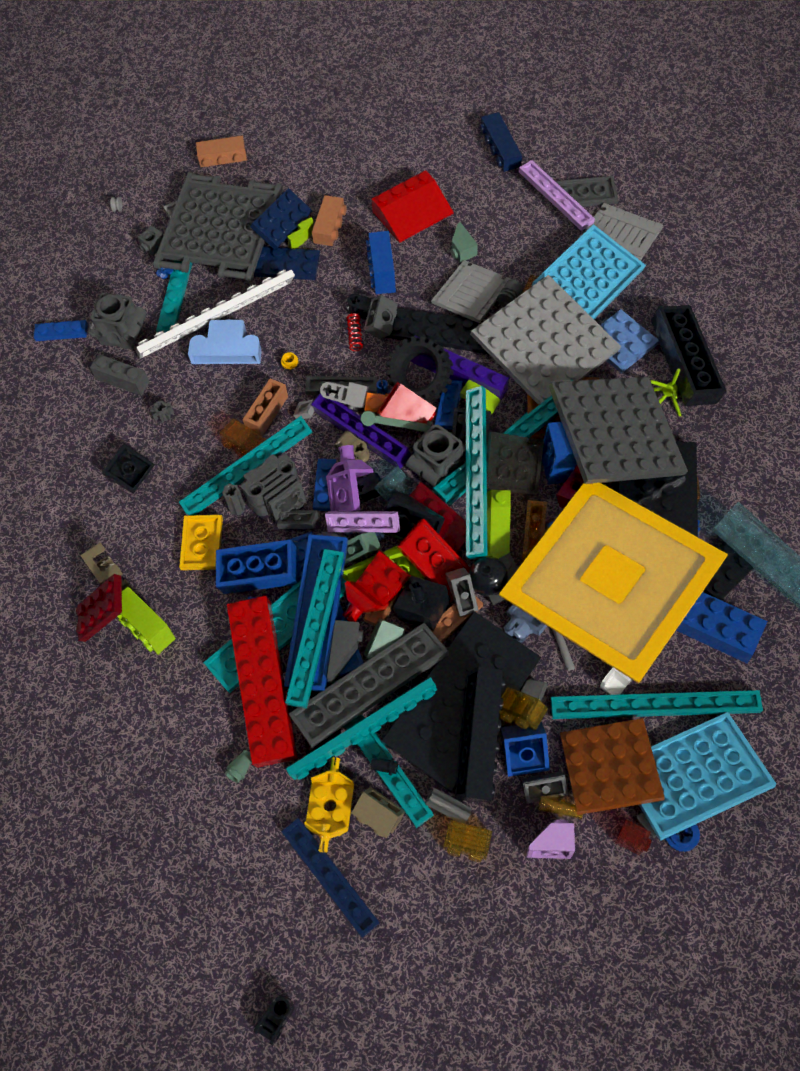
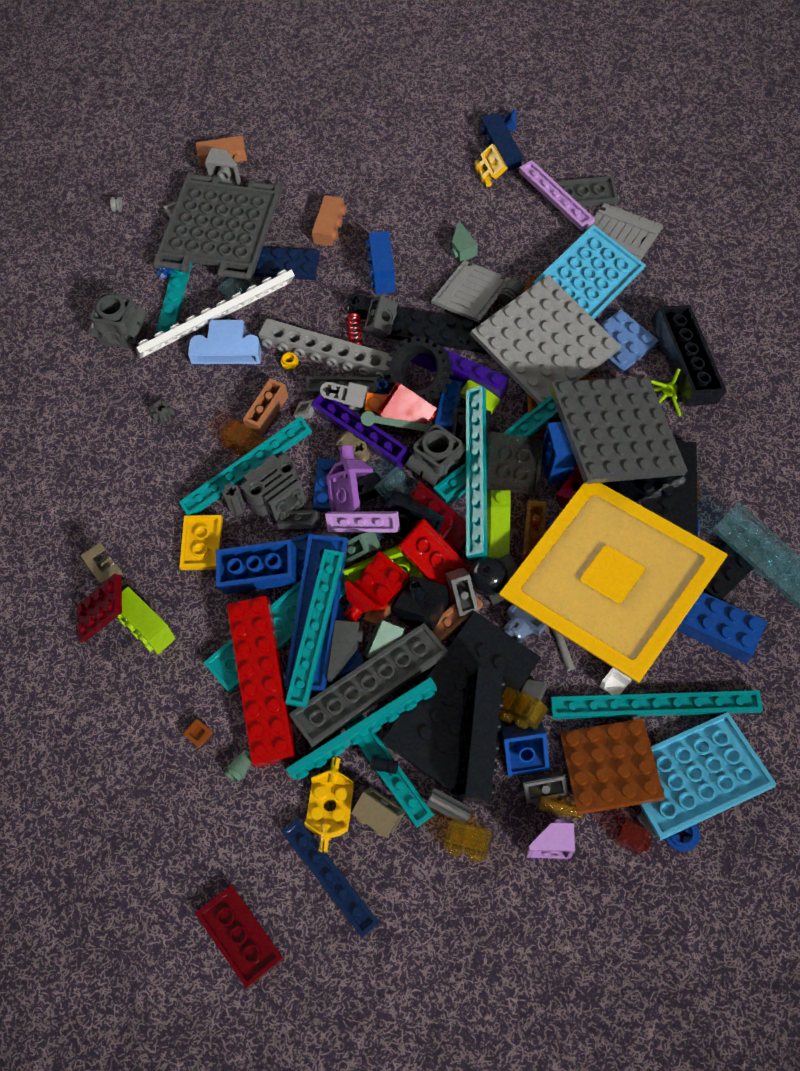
(60, 330): blue plate -> none
(119, 374): dark grey brick -> none
(128, 468): black slope -> none
(150, 240): dark grey brick -> none
(198, 733): none -> dark orange plate
(222, 164): none -> light grey slope
(234, 285): none -> clear light blue slope
(239, 936): none -> dark red plate
(273, 1020): black piece -> none
(281, 219): dark blue plate -> none
(299, 237): lime slope -> none
(325, 349): none -> light grey brick
(411, 206): red slope -> none
(493, 161): none -> yellow plate
(511, 120): none -> blue slope

